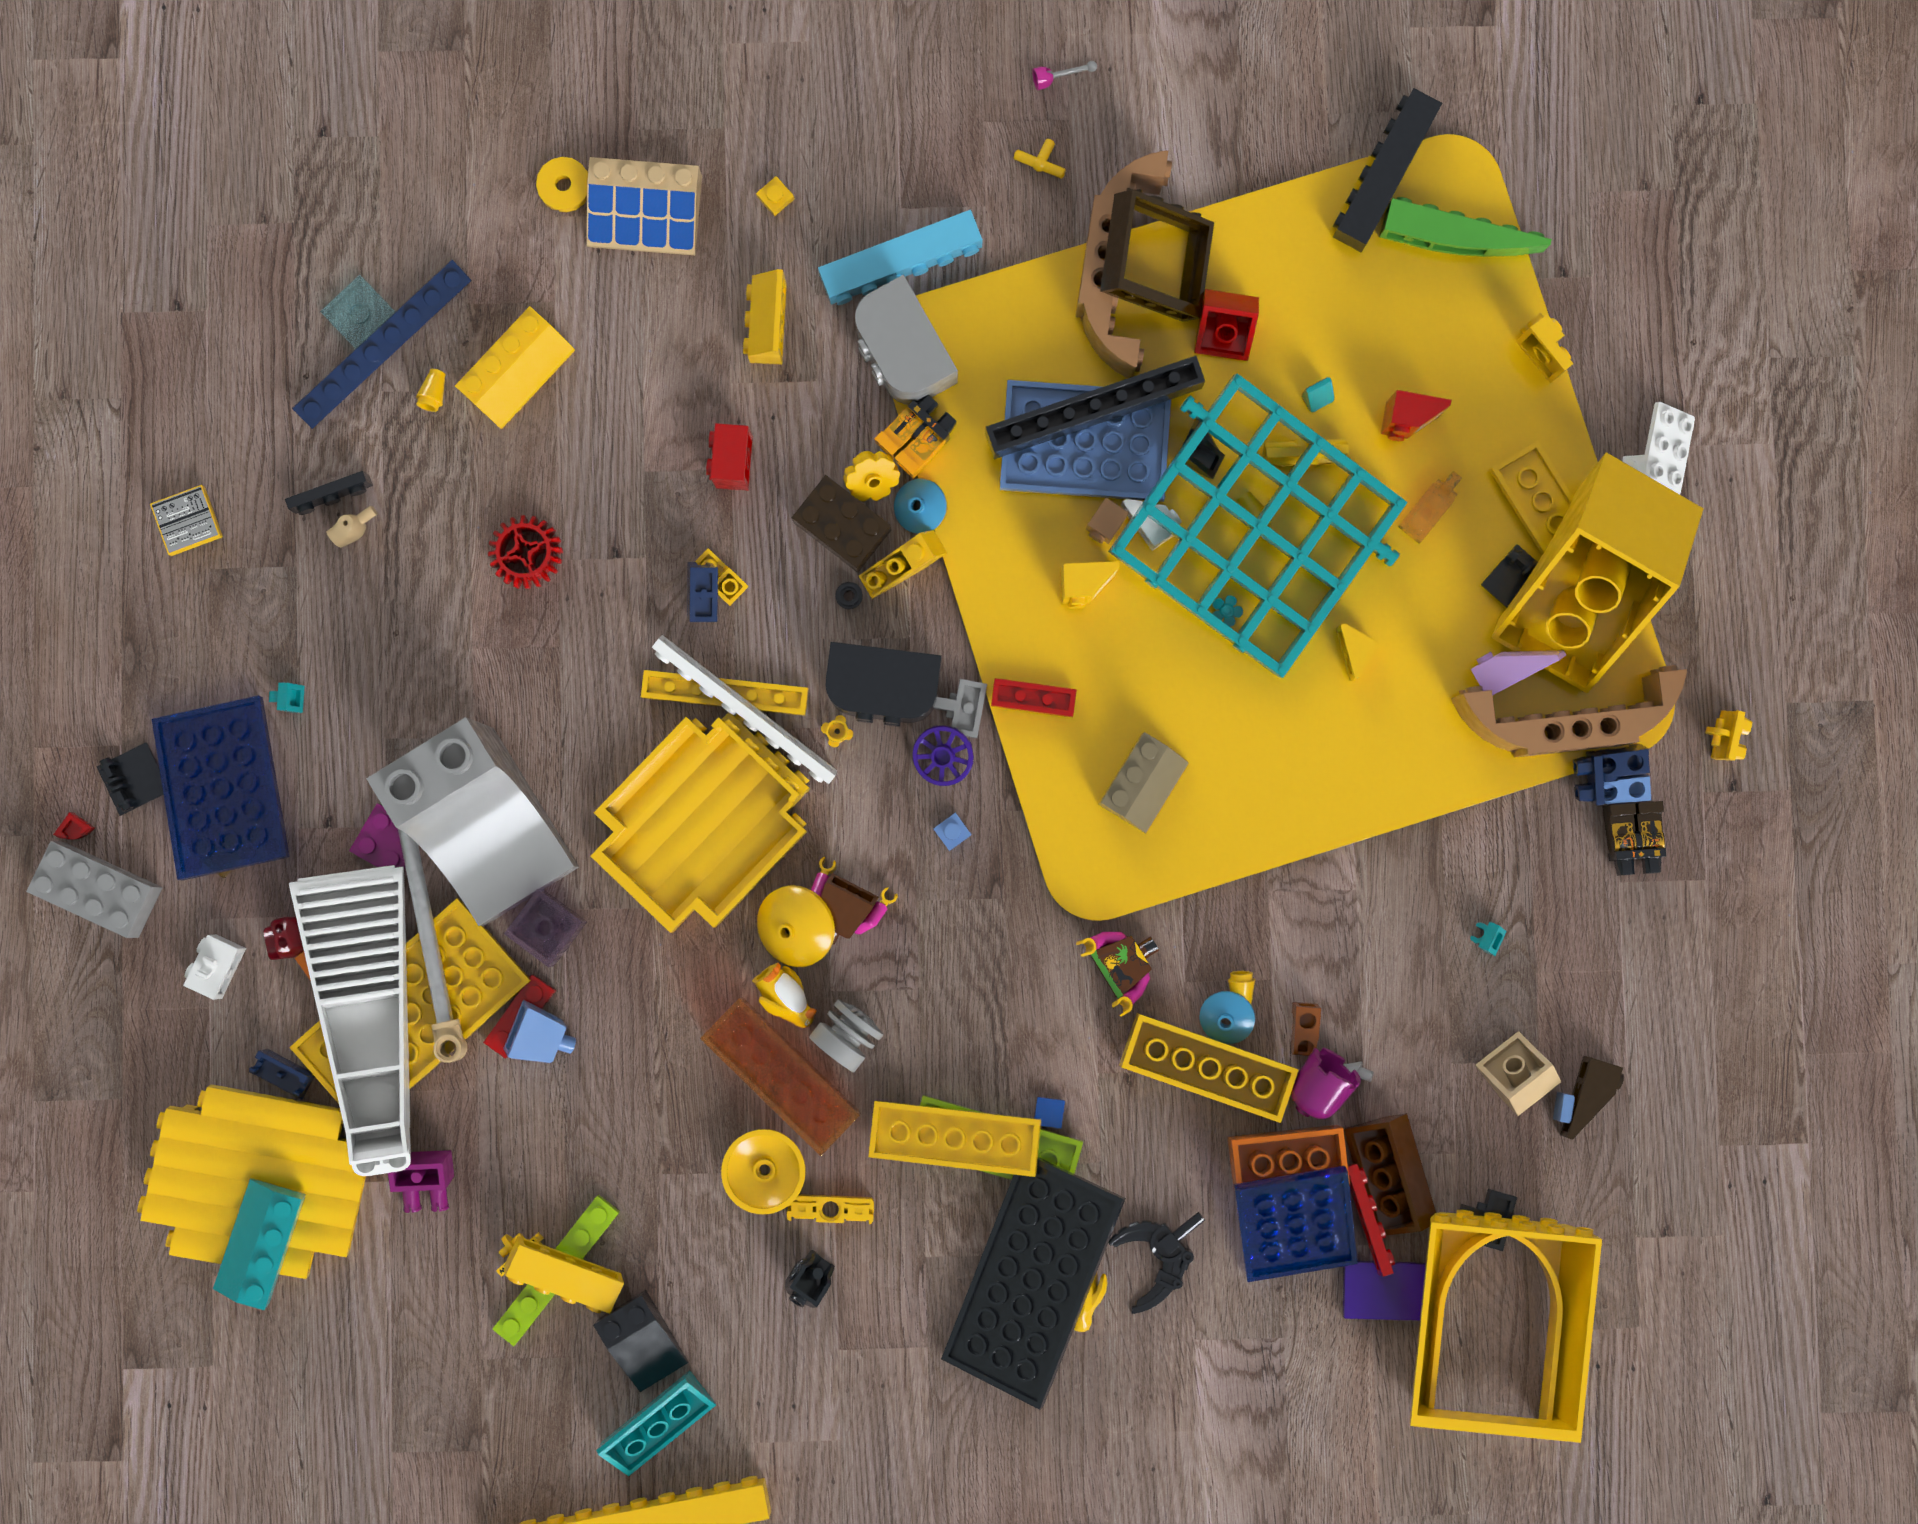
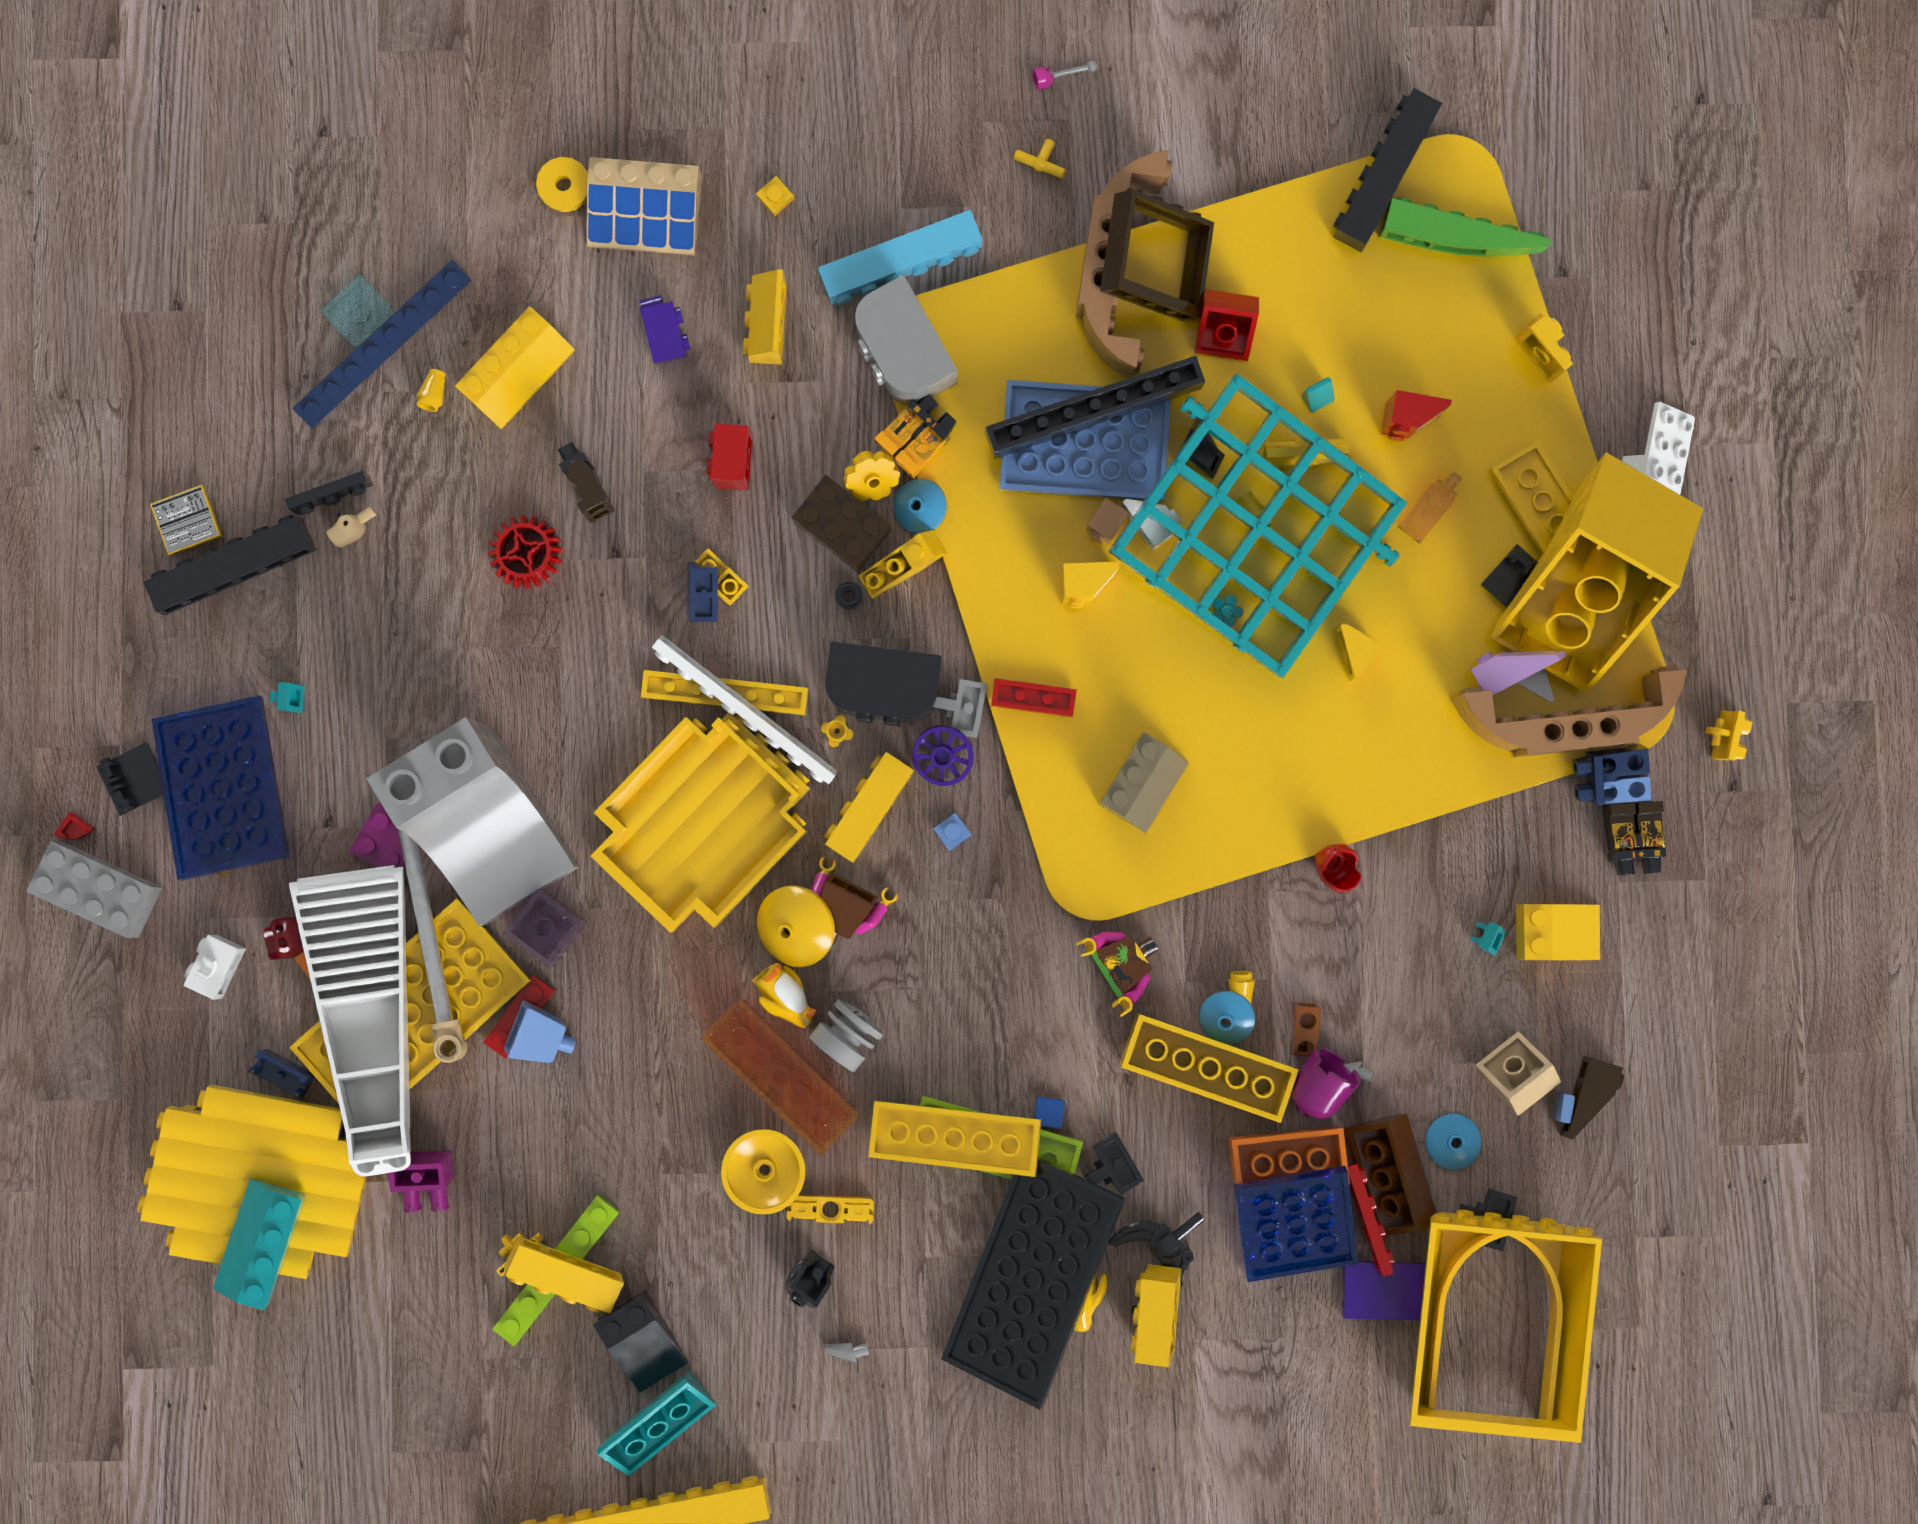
(229, 565): none -> black brick
(580, 473): none -> dark brown hips
(664, 330): none -> dark purple hinge
(847, 1351): none -> light grey bar
(869, 806): none -> yellow brick
(1114, 1165): none -> black hinge
(1156, 1315): none -> yellow brick
(1337, 867): none -> red helmet
(1441, 1134): none -> dark azure dish
(1538, 684): none -> white sticker
(1557, 932): none -> yellow slope

